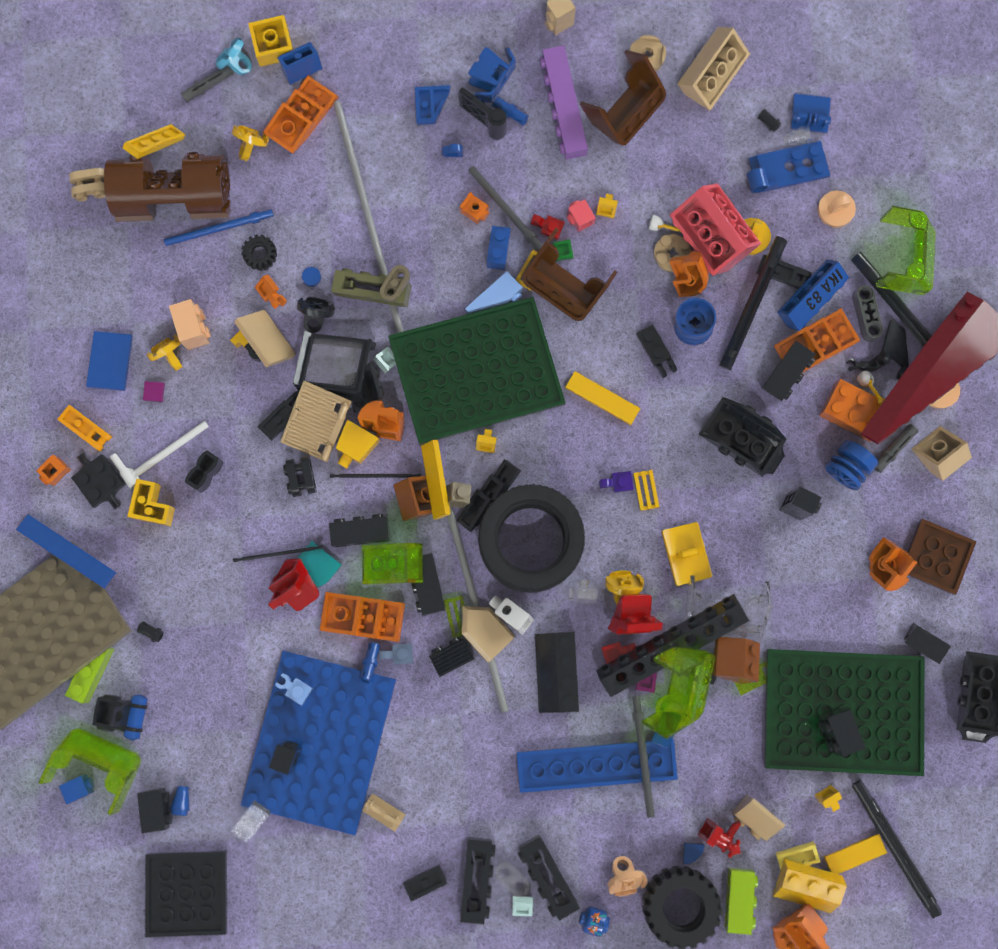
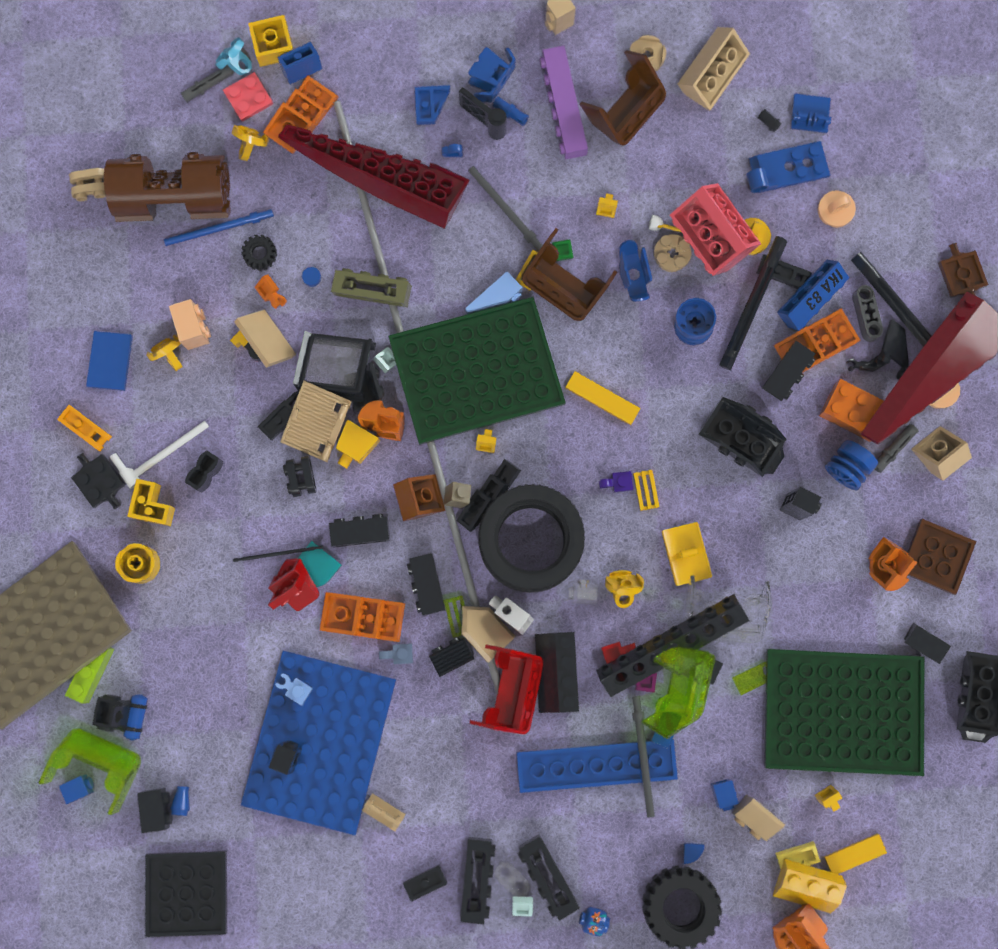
(48, 466): orange brick -> none
(66, 551): blue tile -> none
(134, 553): none -> yellow brick
(149, 631): black pin -> none
(153, 141): yellow tile -> none
(153, 391): magenta tile -> none
(248, 96): none -> coral plate
(250, 821): clear plate -> none
(315, 309): black tile -> none
(369, 662): blue pin -> none
(374, 475): black piece -> none
(392, 563): clear neon green brick -> none
(393, 283): dark tan plate -> none
(407, 184): none -> dark red wedge
(435, 479): yellow tile -> none
(475, 215): orange brick -> none
(498, 247): blue brick -> none
(515, 693): none -> red windscreen
(548, 225): red plate -> none
(580, 215): coral brick -> none
(627, 881): light nougat tile -> none
(630, 260): none -> blue piece
(634, 615): red piece -> none
(656, 349): black hinge -> none
(690, 274): orange brick -> none
(714, 835): red piece -> none
(724, 794): none -> blue brick
(737, 659): dark orange slope -> none
(740, 901): lime brick -> none
(798, 136): clear cone -> none
(841, 732): black brick -> none
(866, 380): white hinge -> none
(897, 849): black piece -> none
(920, 273): clear neon green windscreen -> none
(962, 272): none -> reddish brown plate

